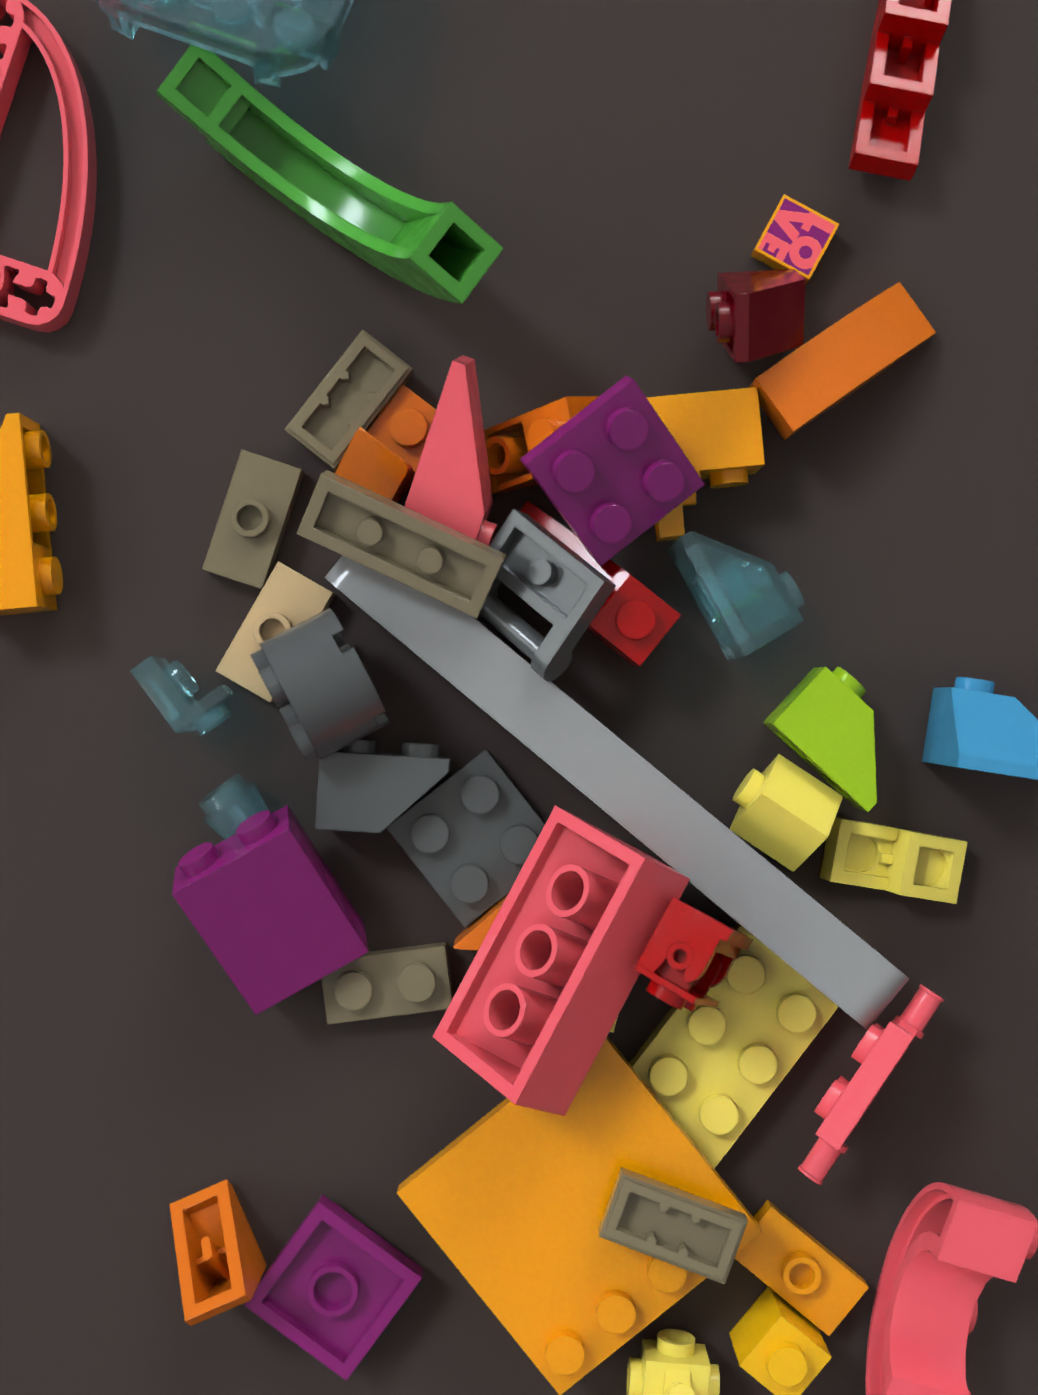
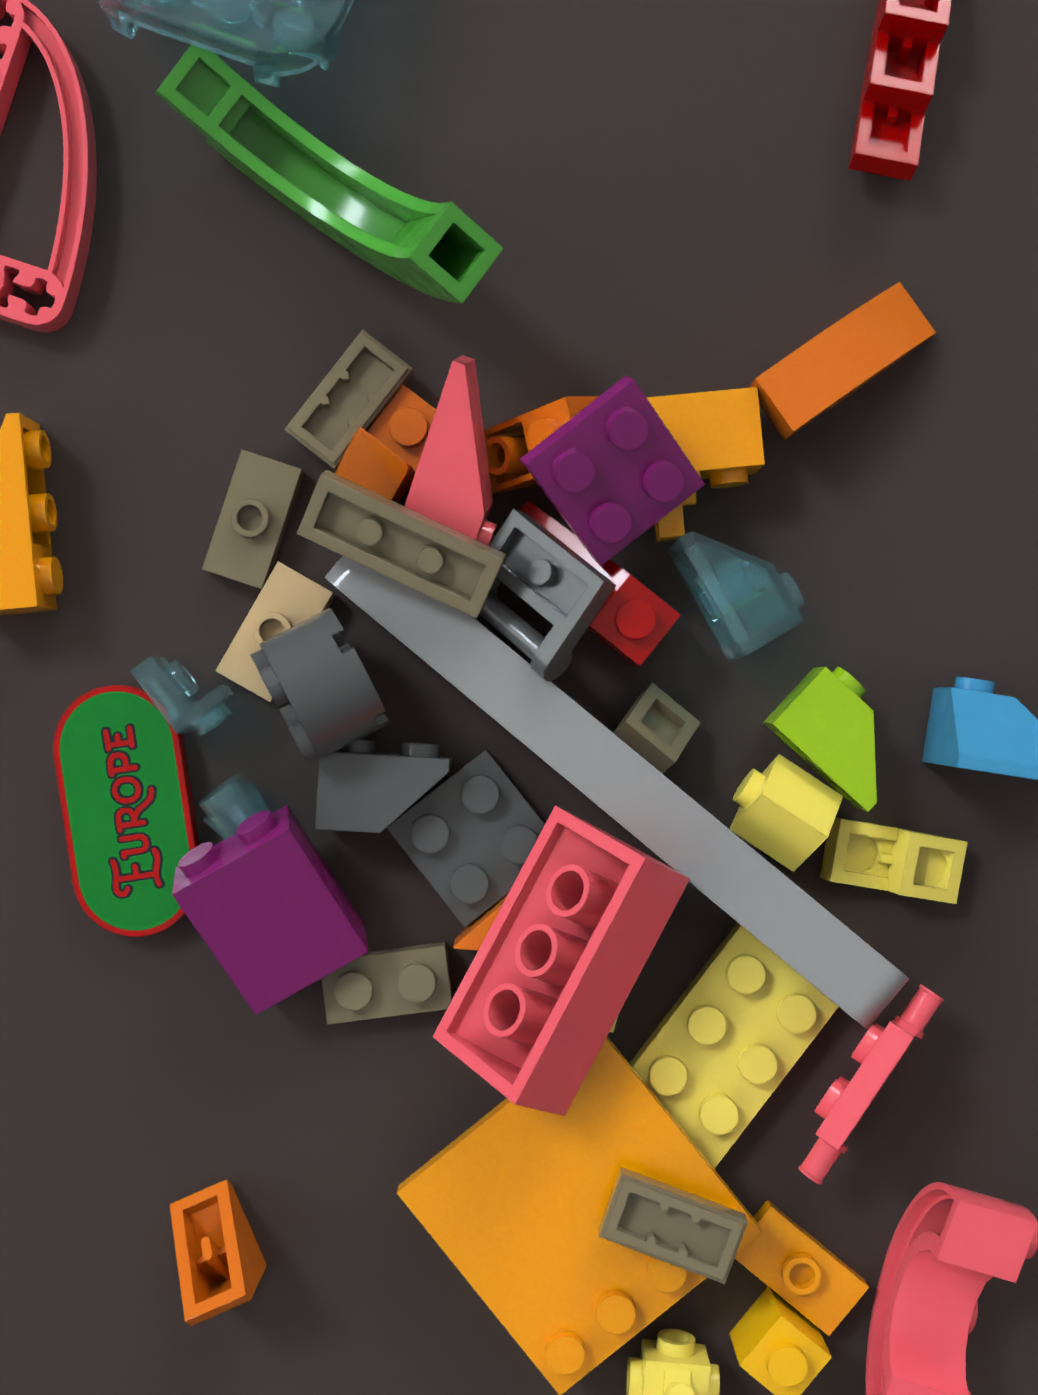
(124, 808): none -> green tile
(334, 1287): magenta plate -> none
(657, 728): none -> dark tan plate
(689, 956): red hinge -> none
(757, 312): dark red slope -> none
(795, 238): tile -> none

